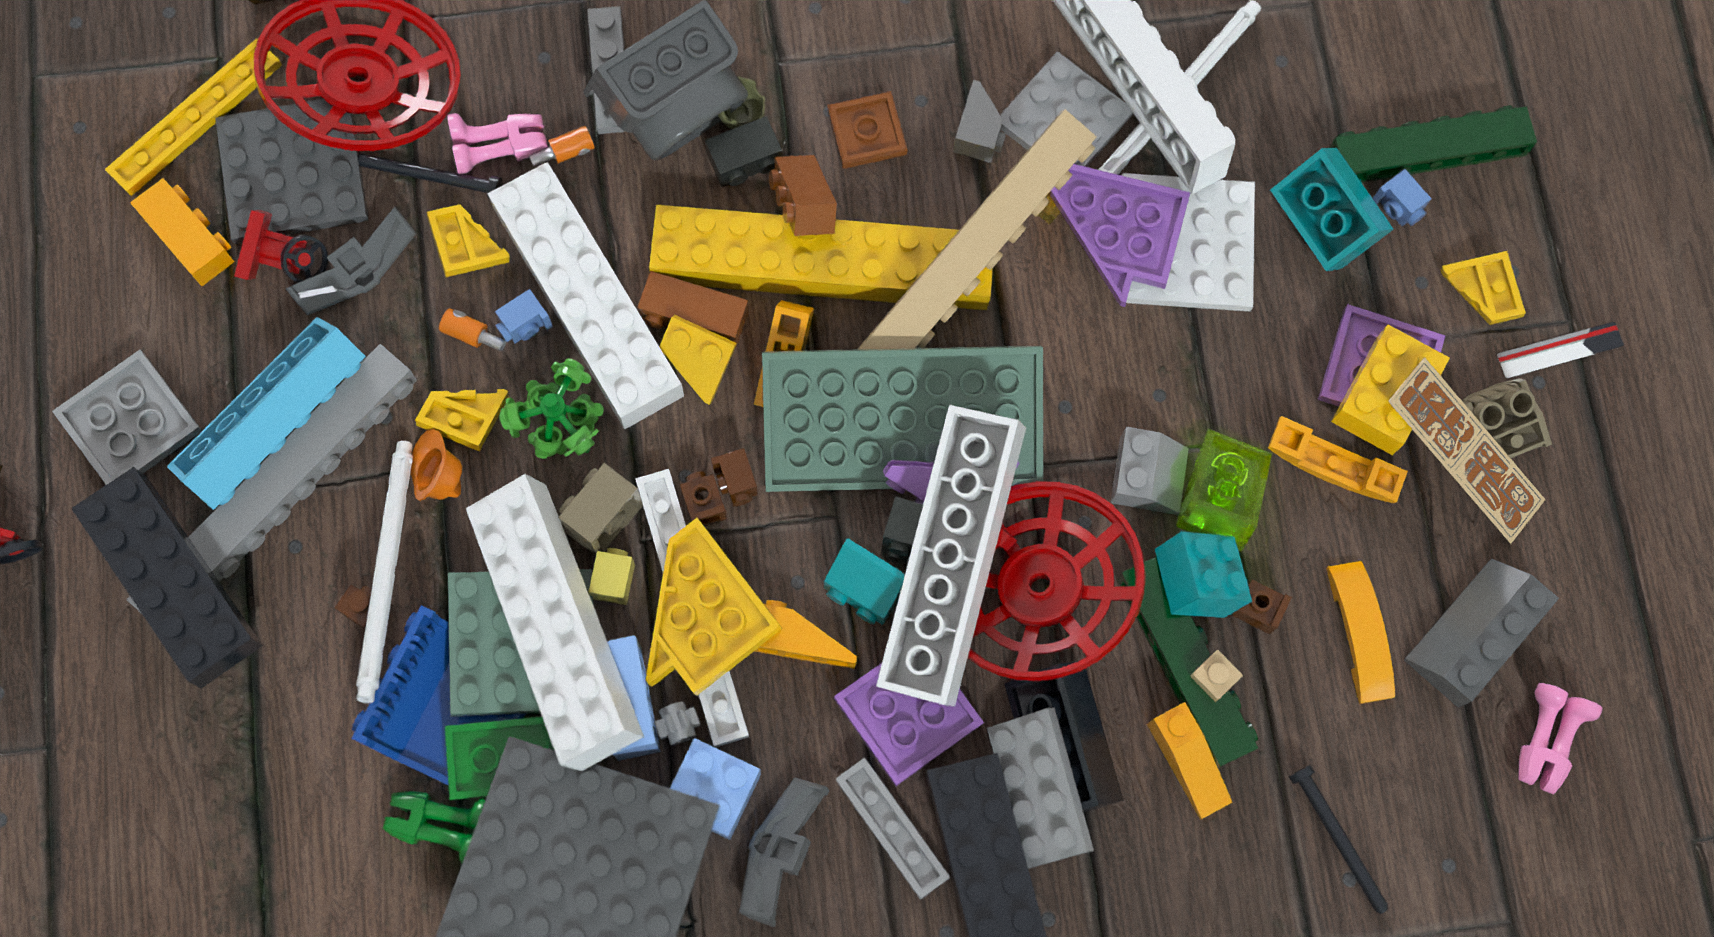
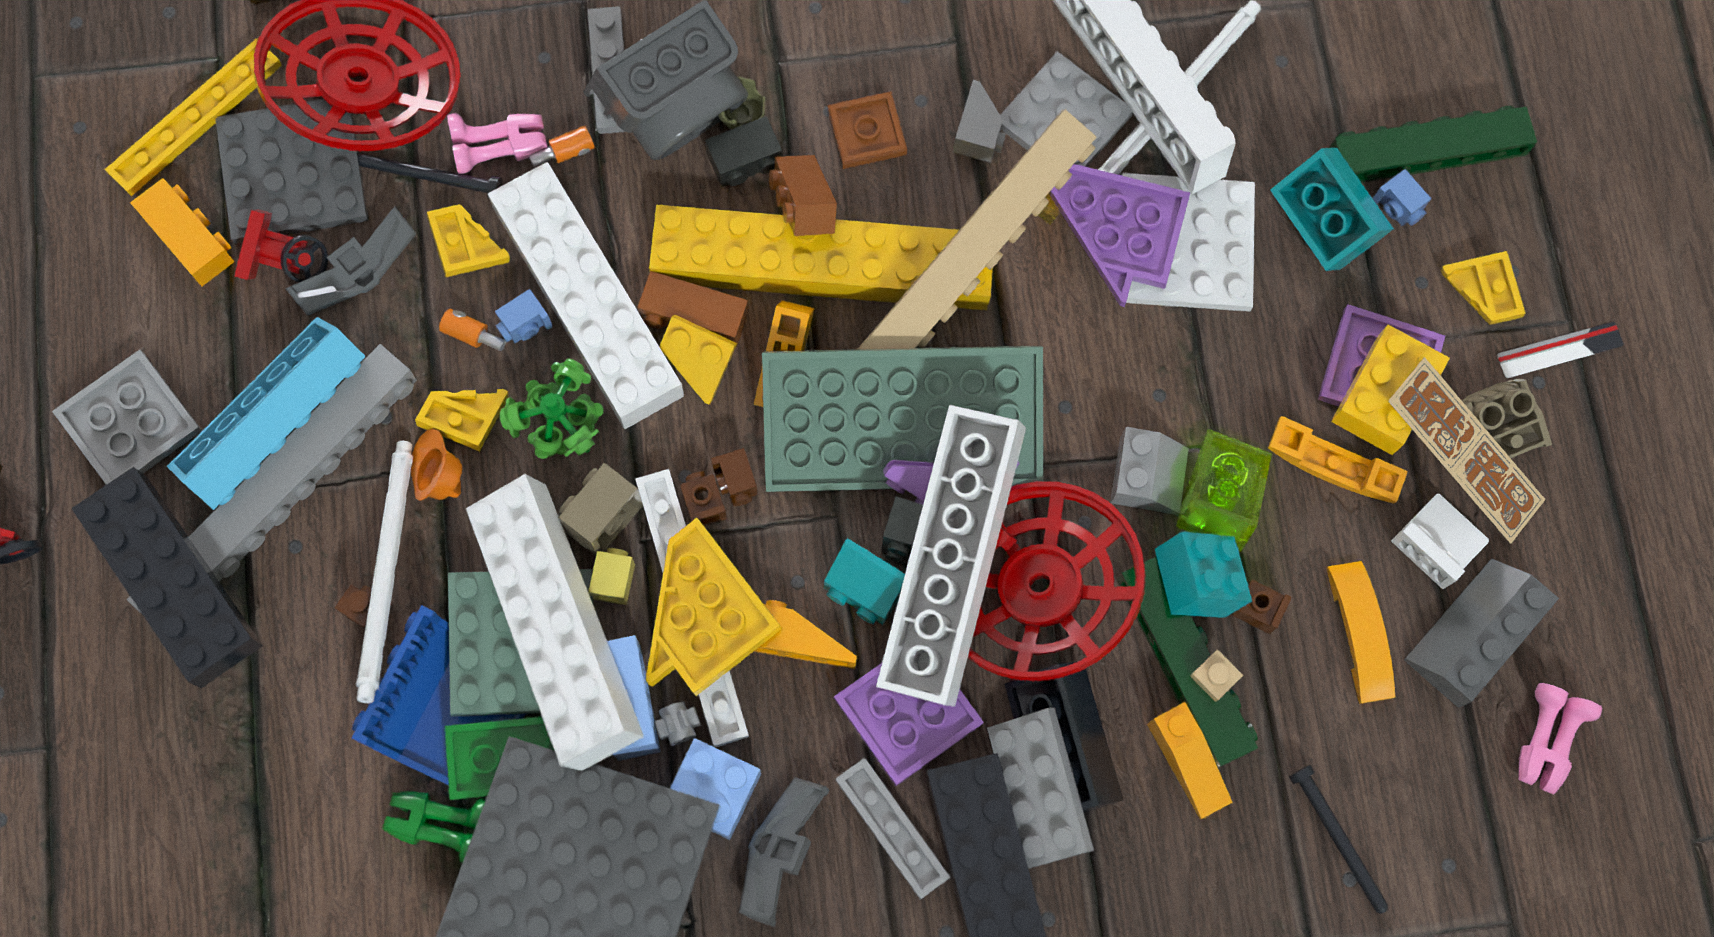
(1440, 541): none -> white bracket

